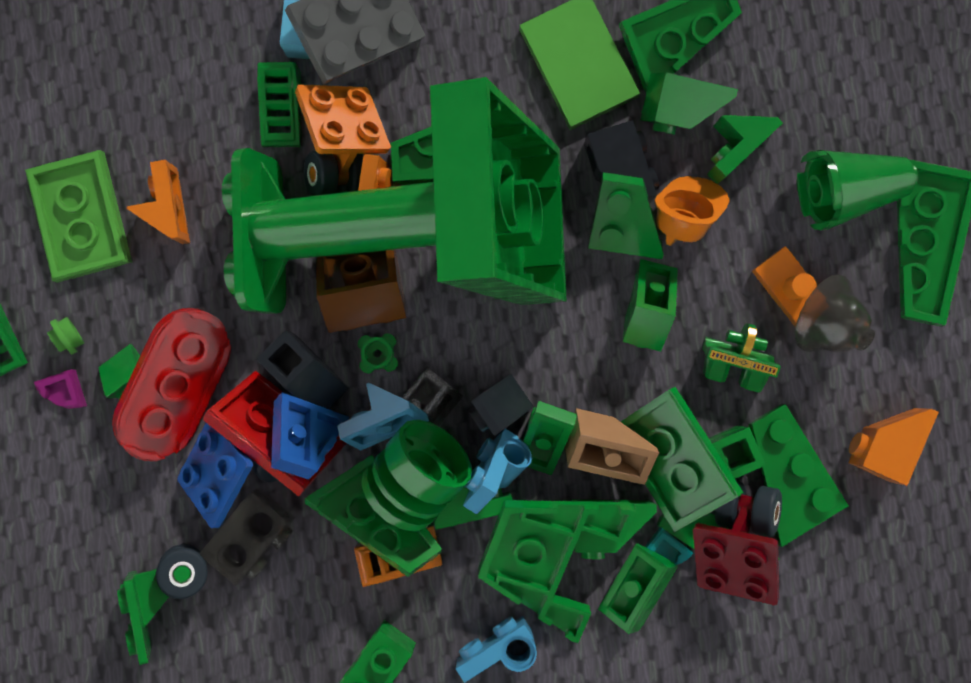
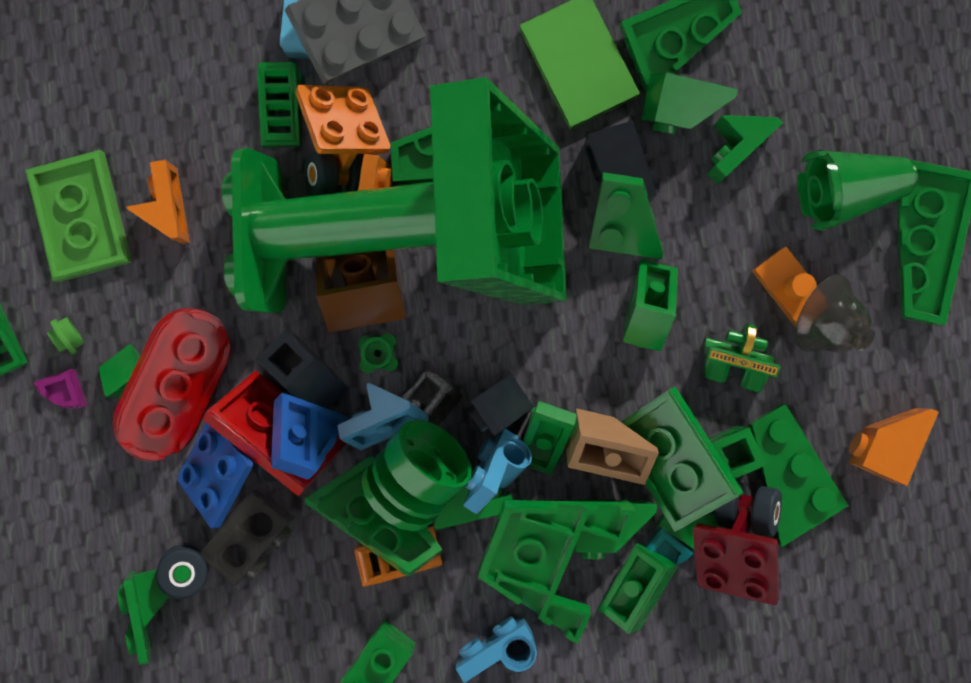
(689, 208): orange piece -> none

